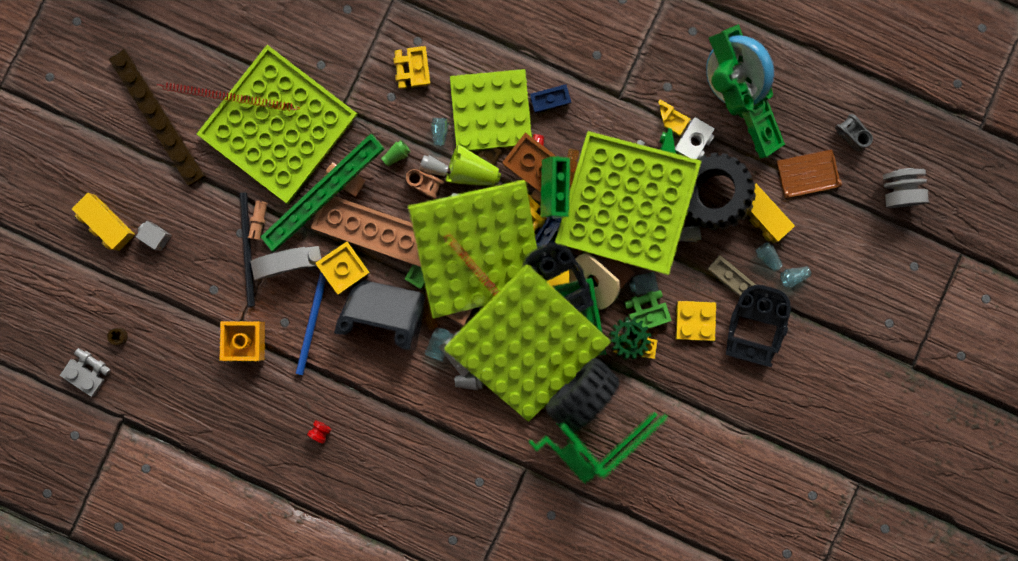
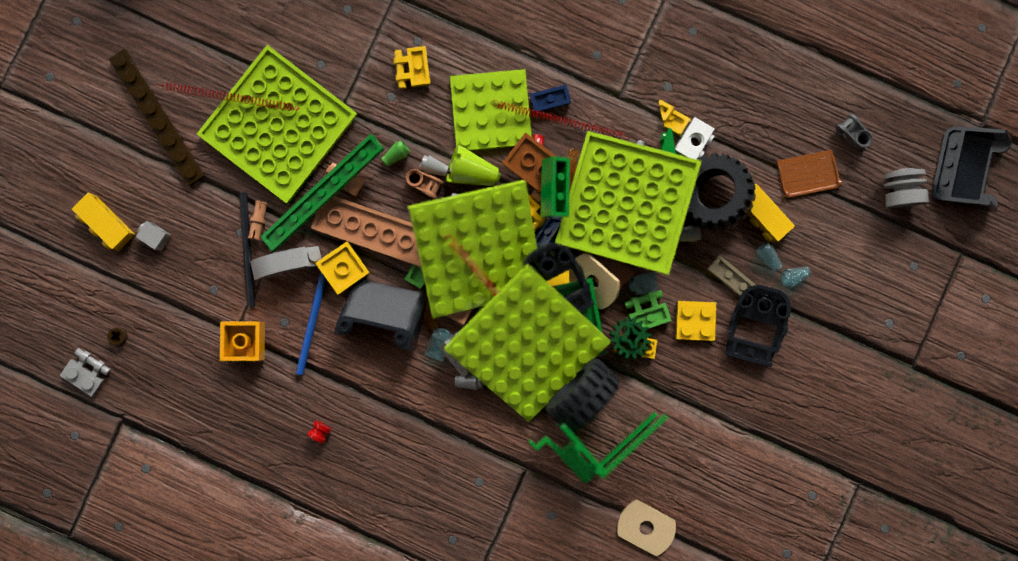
(439, 130): clear light blue cone -> none
(491, 155): dark brown tile -> none
(558, 119): none -> red piece
(629, 527): none -> tan piece
(745, 85): green piece -> none
(966, 165): none -> black windscreen

